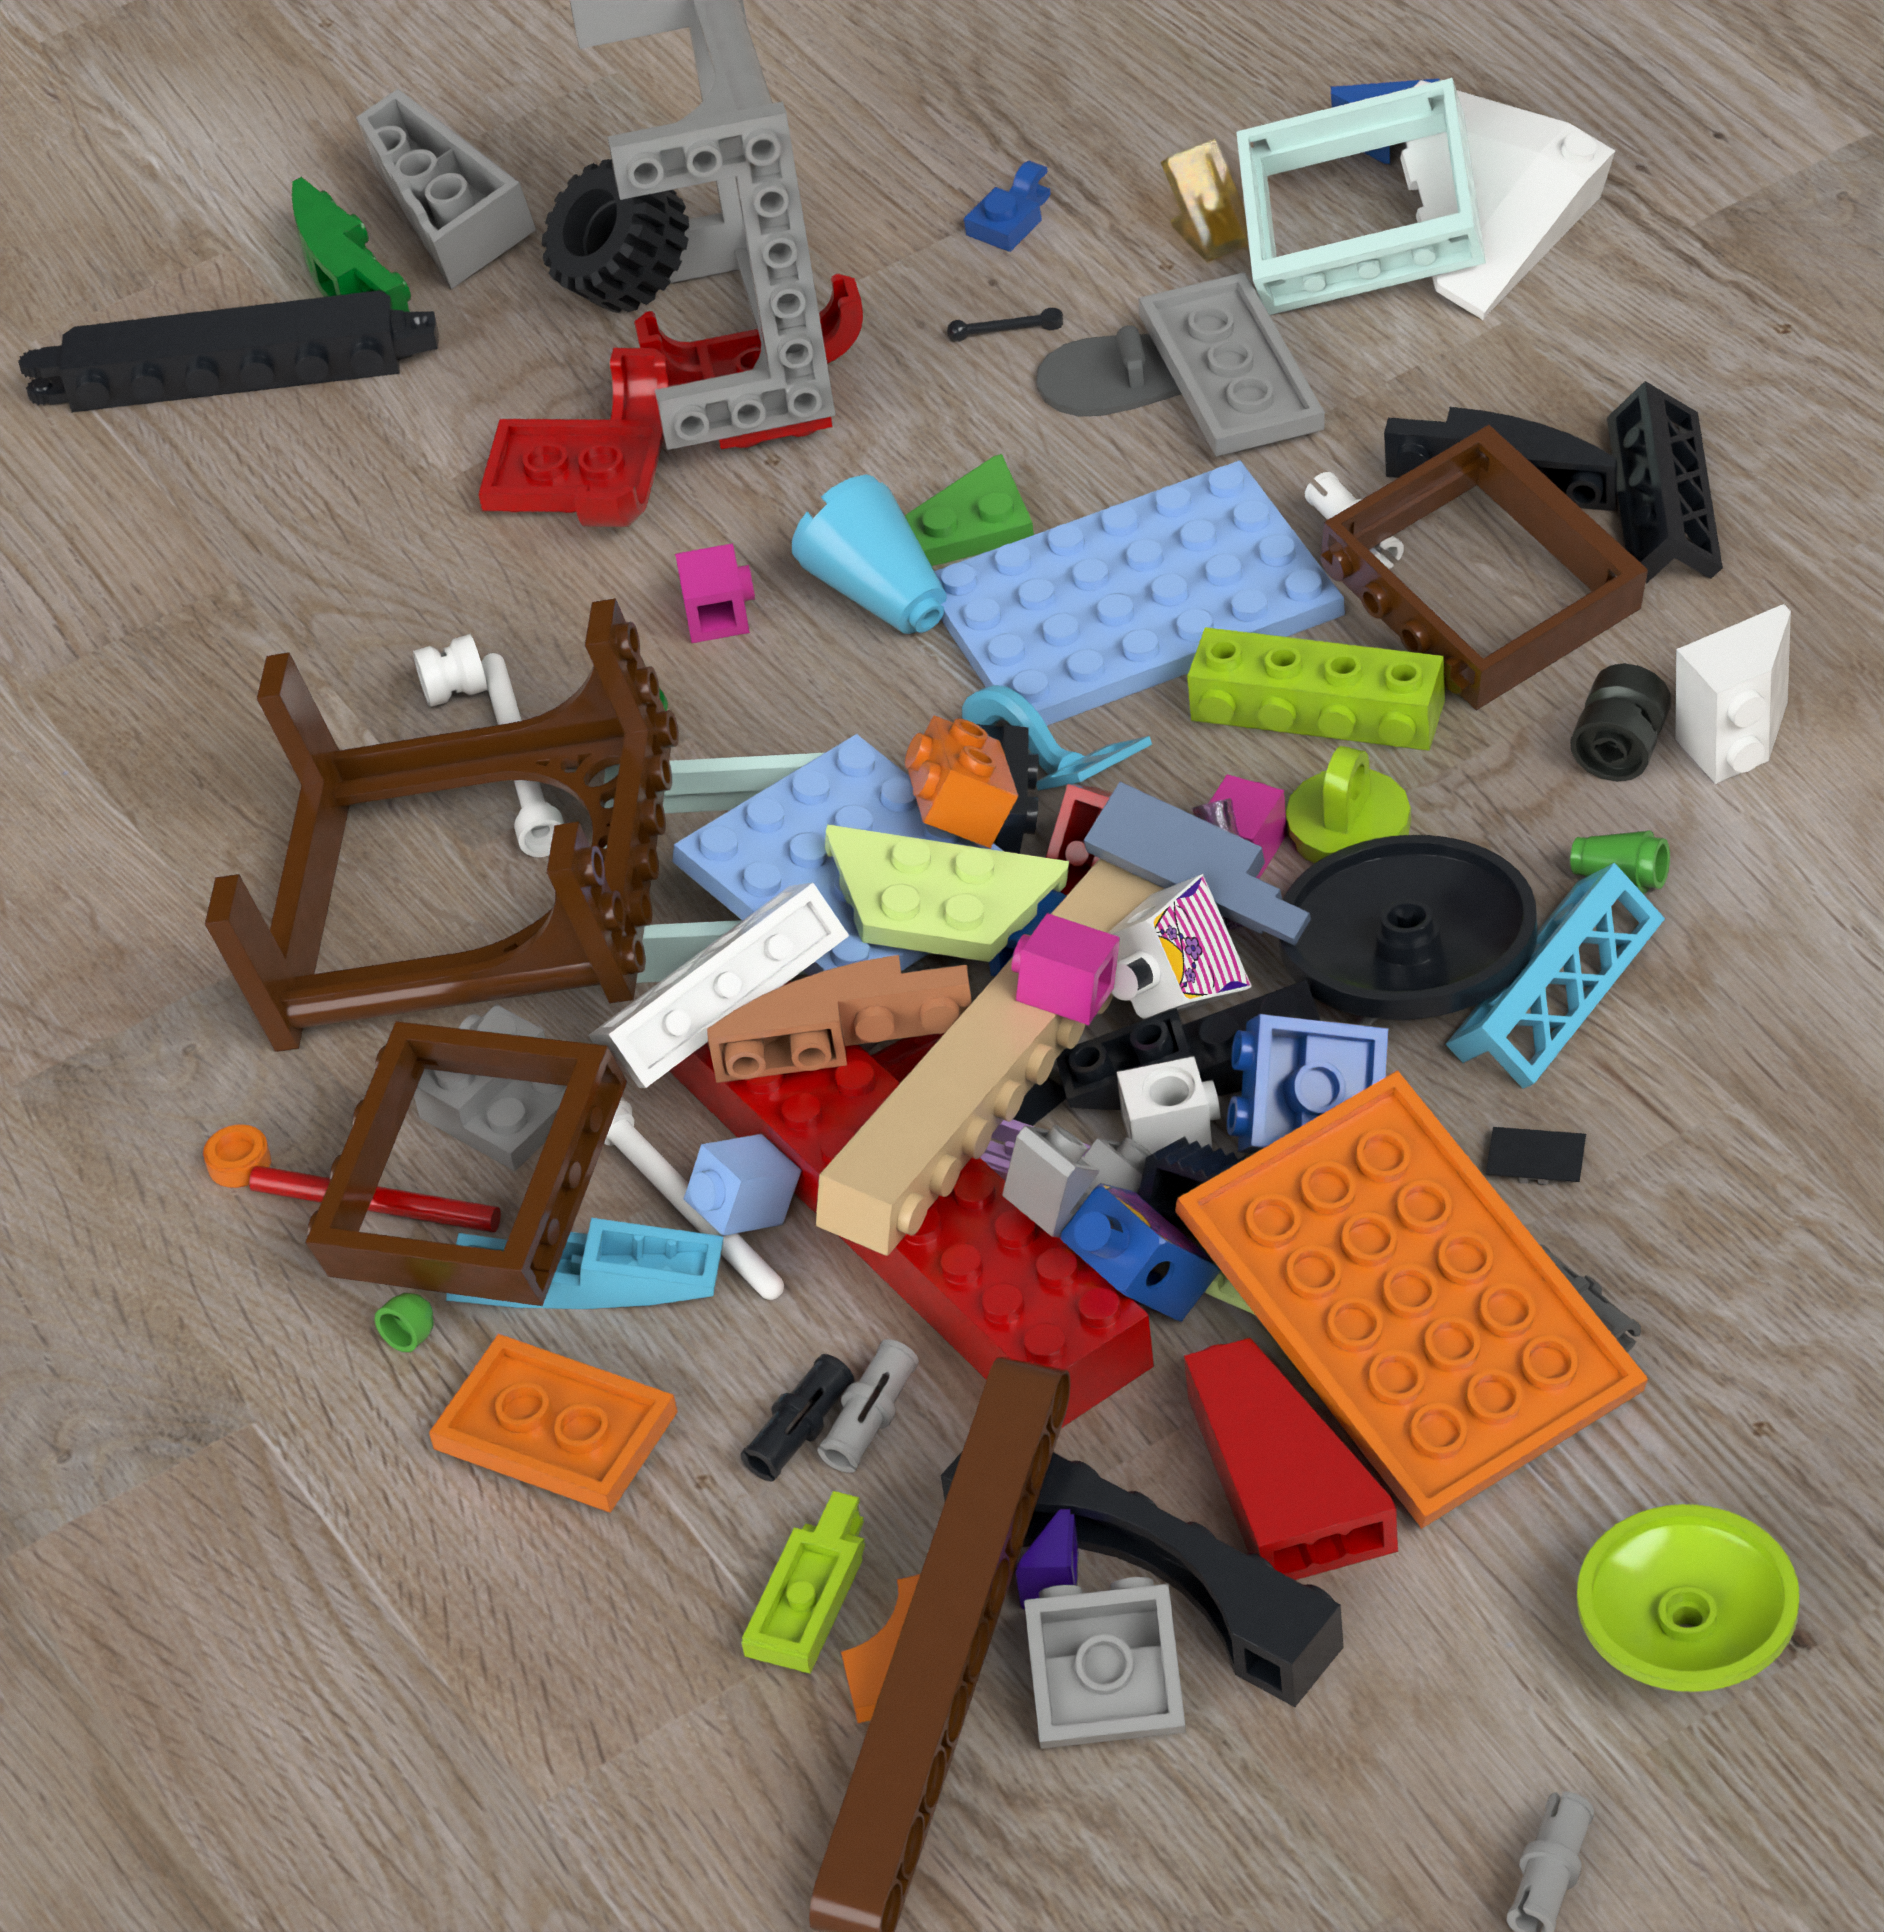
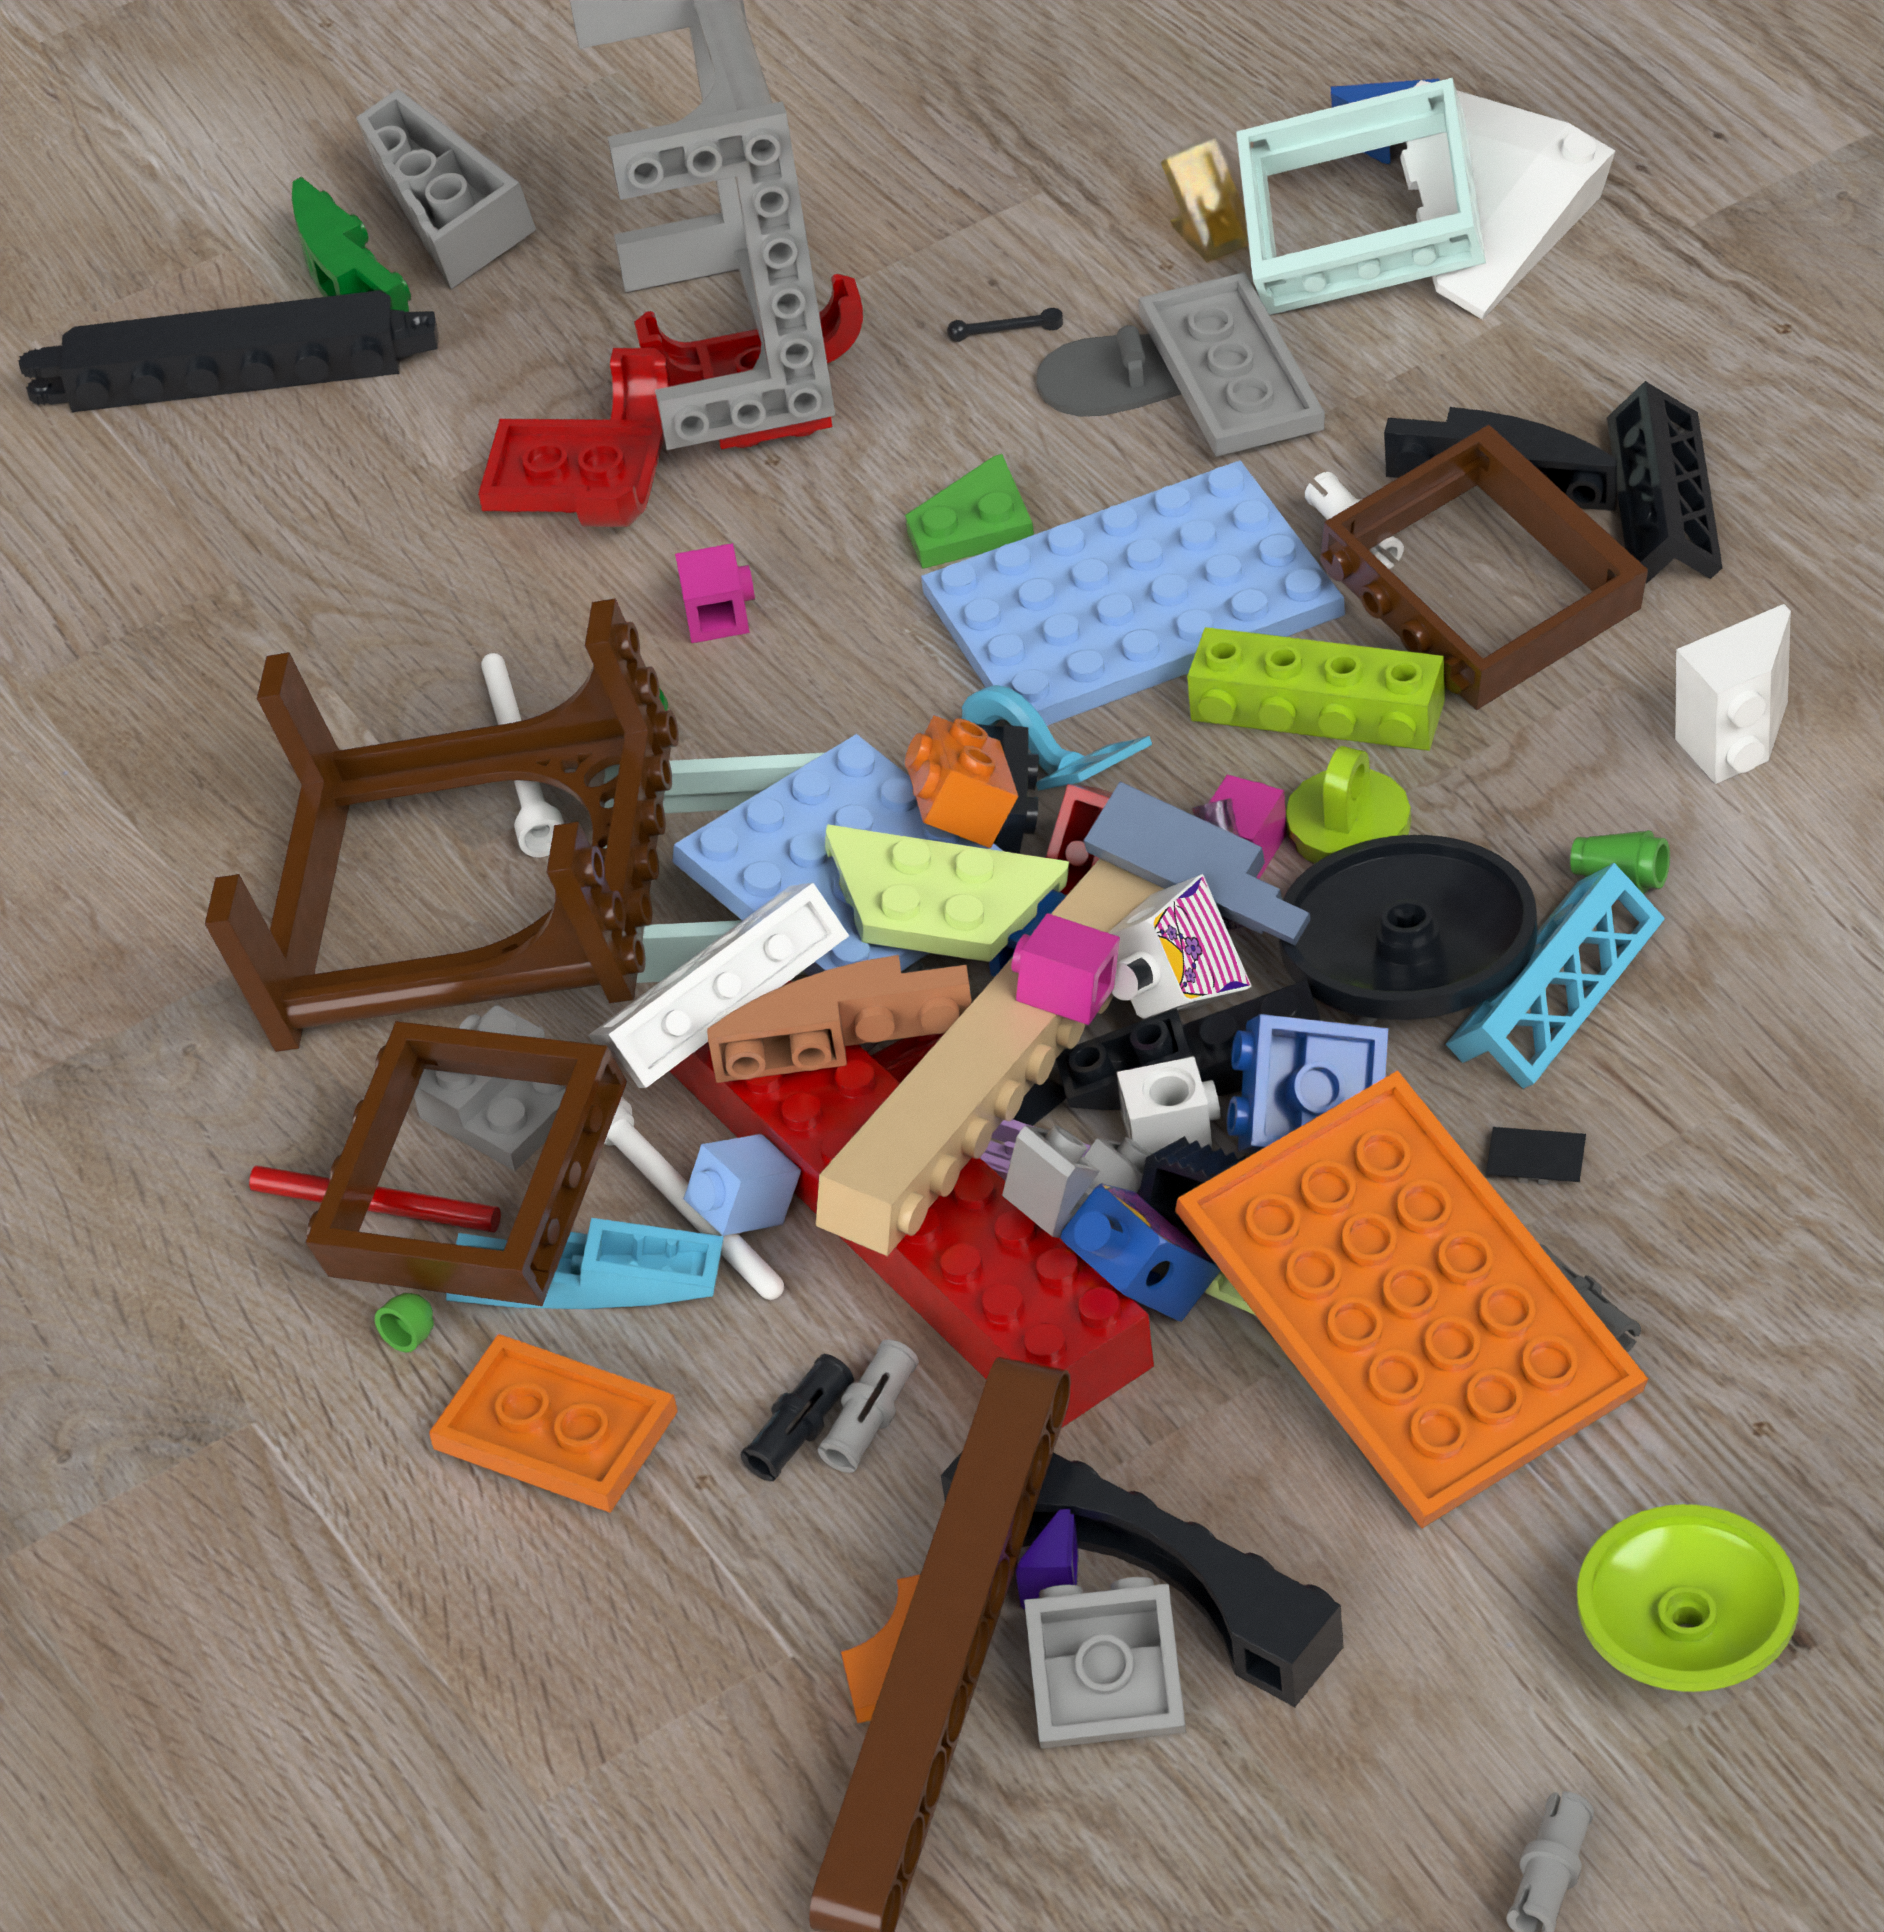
(234, 1153): orange tile -> none
(453, 669): white wheel -> none
(611, 246): black tyre -> none
(807, 1588): lime hinge -> none
(871, 555): medium azure cone -> none
(1010, 216): blue plate -> none
(1283, 1469): red slope -> none
(1620, 722): pearl dark grey wheel -> none

